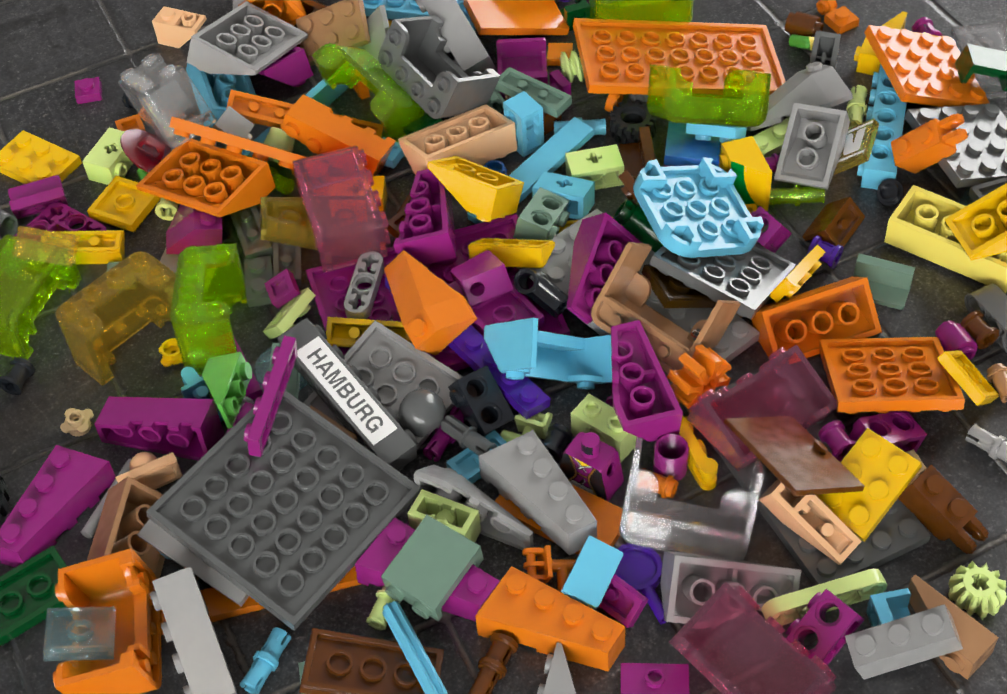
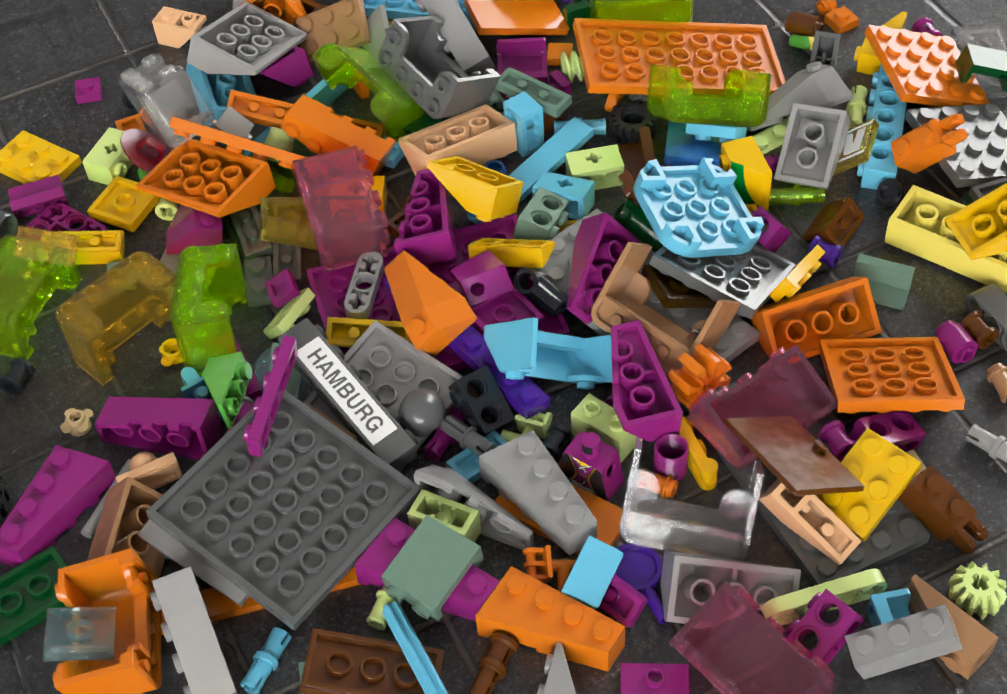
(968, 377): yellow tile -> none

